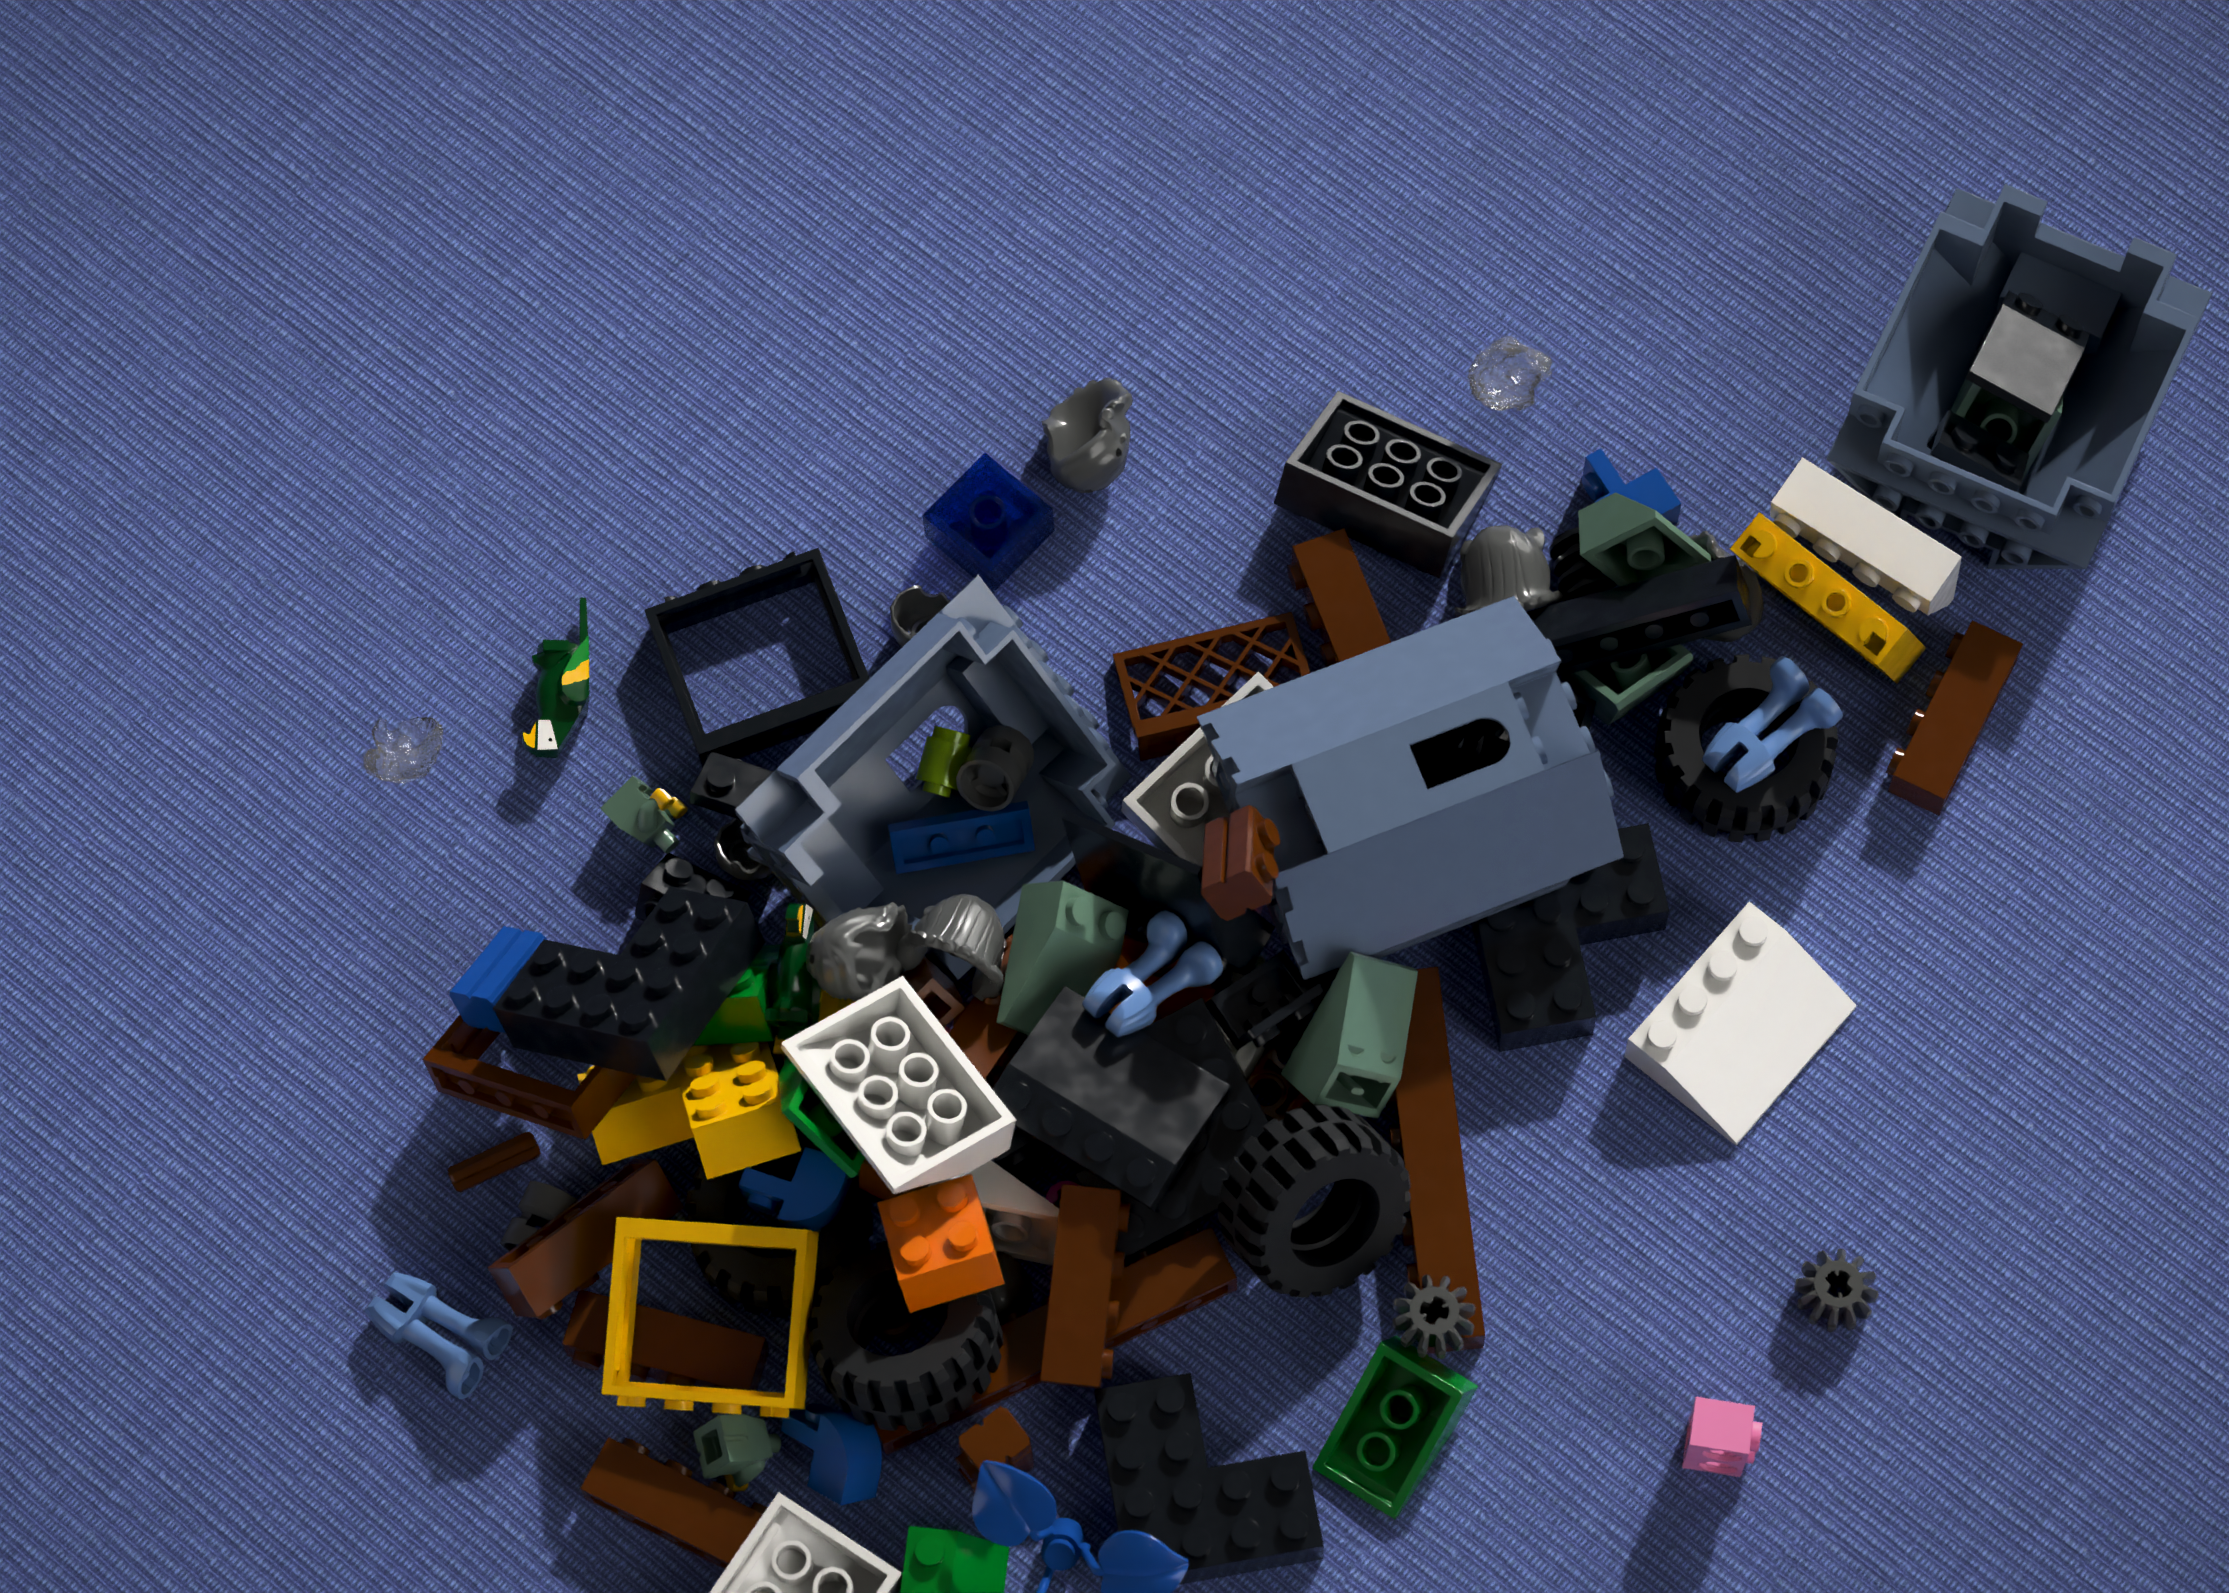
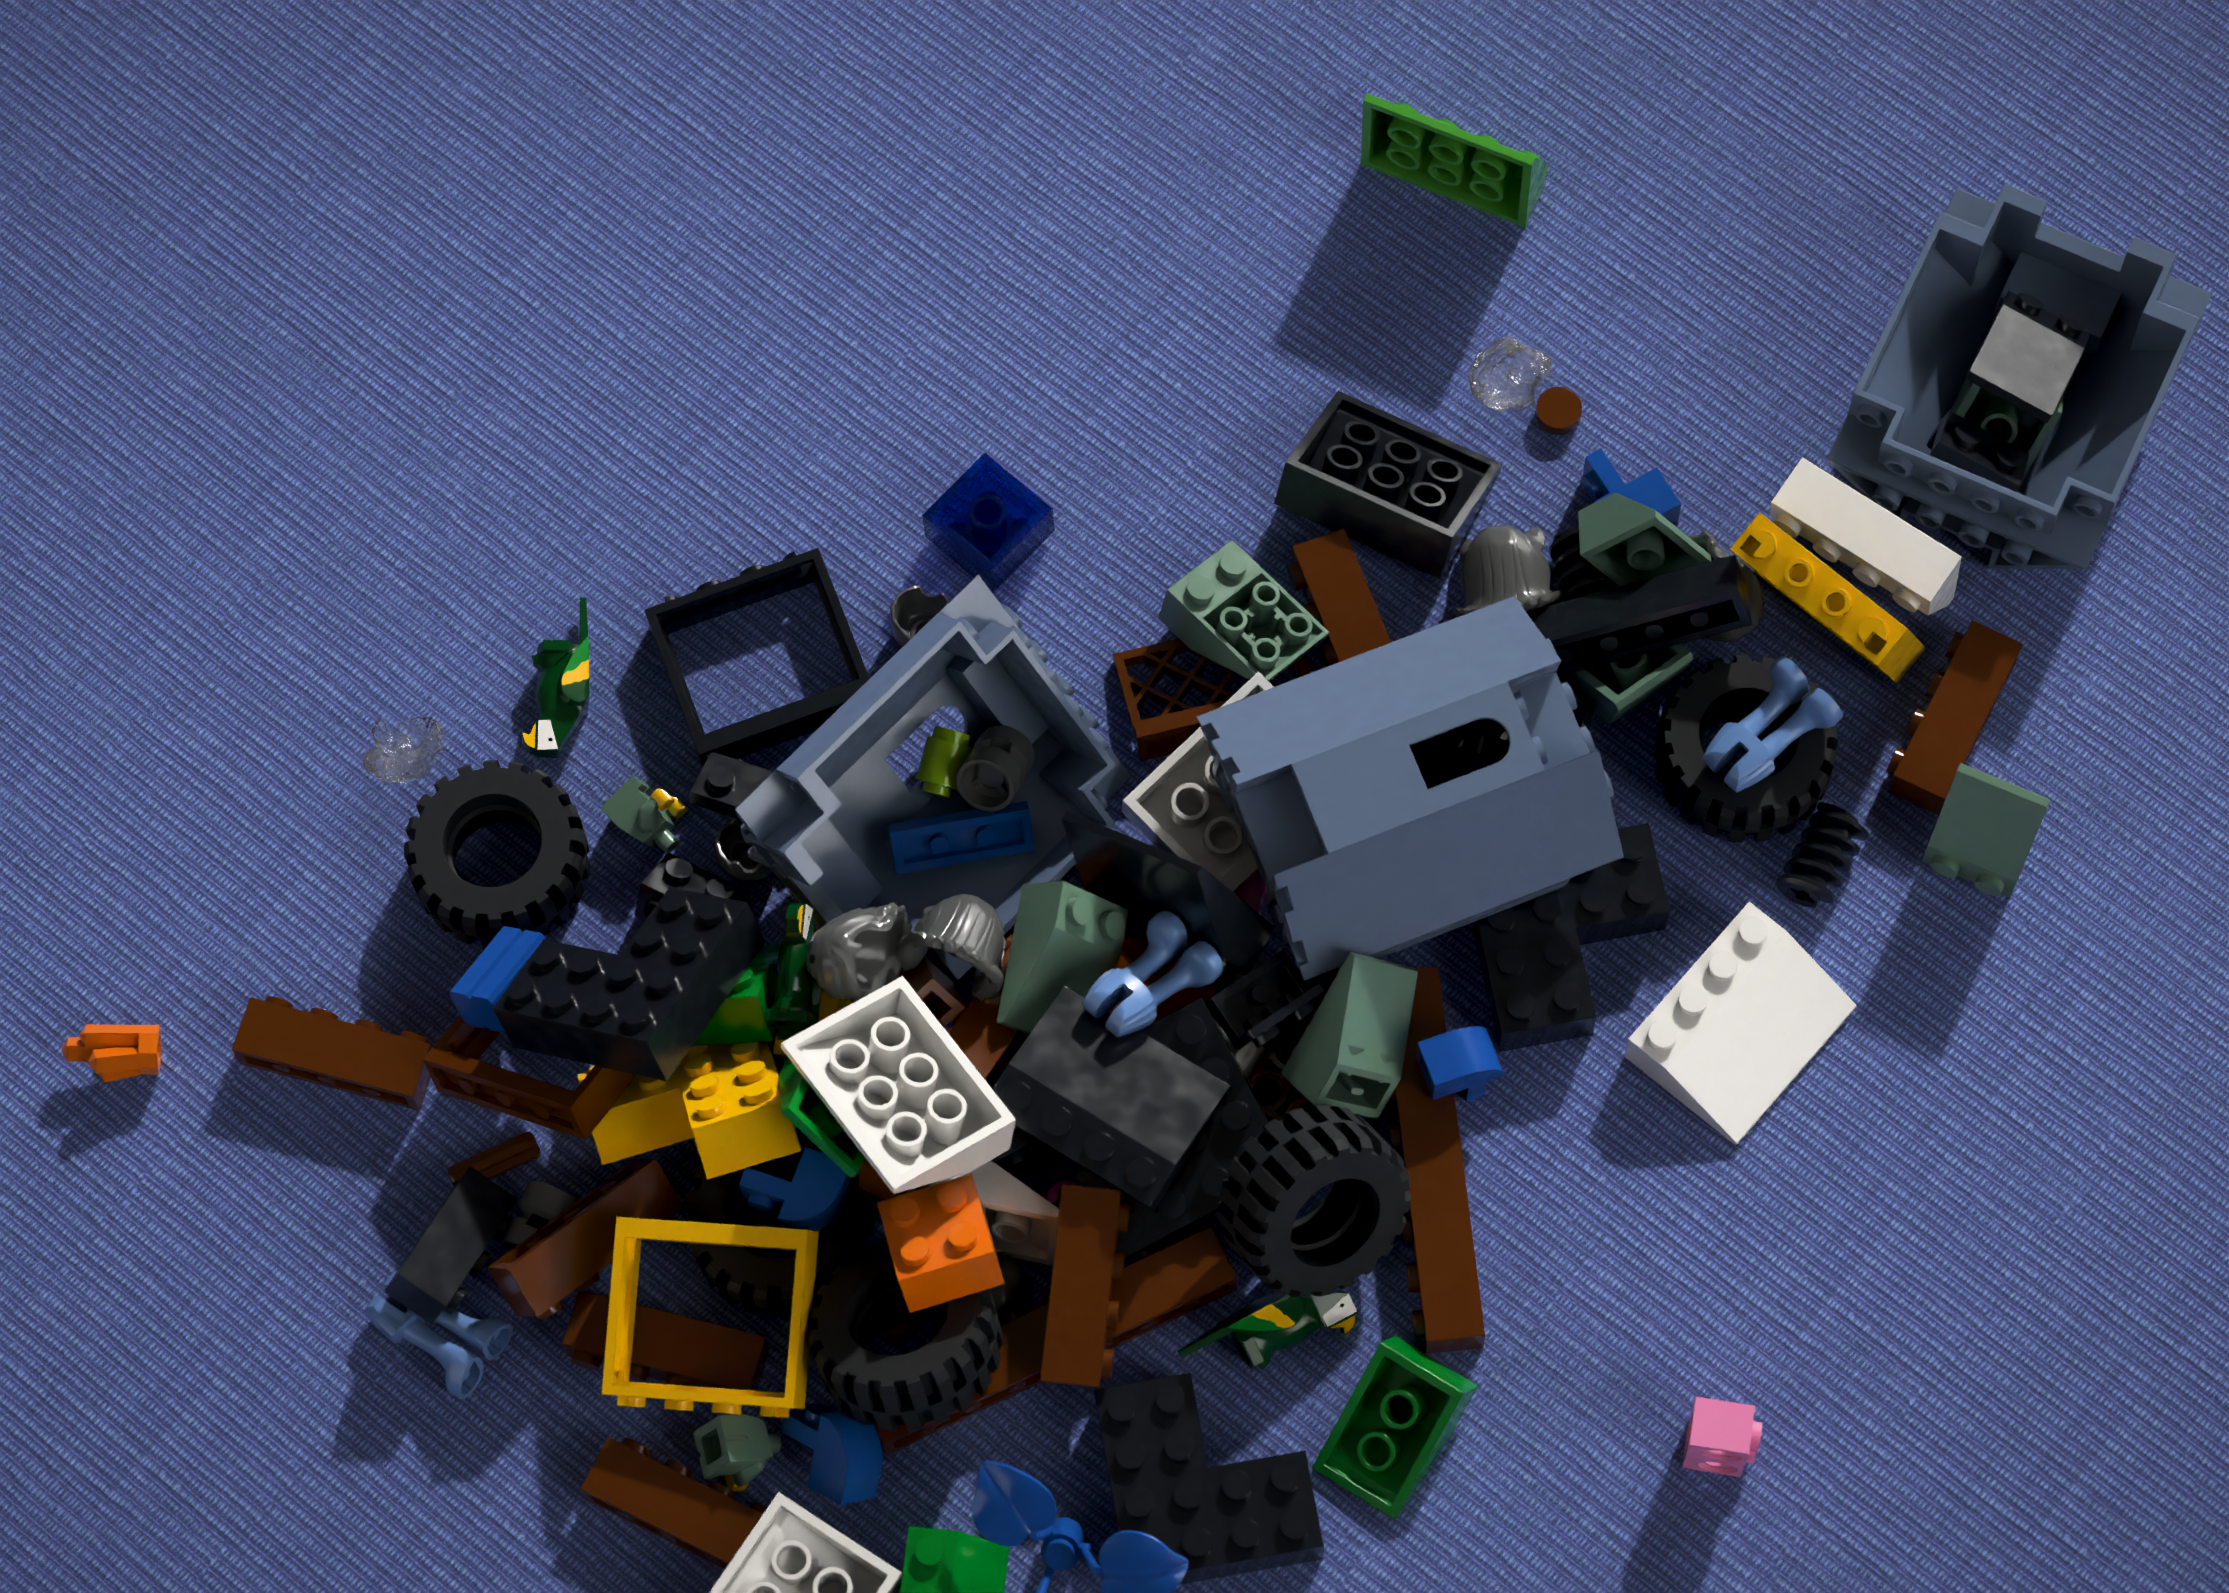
(117, 1050): none -> orange rock
(333, 1052): none -> reddish brown brick
(452, 1247): none -> black brick
(488, 798): none -> black tyre
(997, 1440): reddish brown brick -> none
(1089, 436): dark grey piece -> none
(1239, 616): none -> sand green slope
(1239, 862): reddish brown brick -> none
(1277, 1324): none -> dark green animal
(1420, 1305): dark grey gear -> none
(1451, 160): none -> bright green slope
(1458, 1062): none -> blue brick
(1558, 410): none -> reddish brown tile
(1820, 855): none -> black piece
(1844, 1307): dark grey gear -> none
(1985, 831): none -> sand green slope

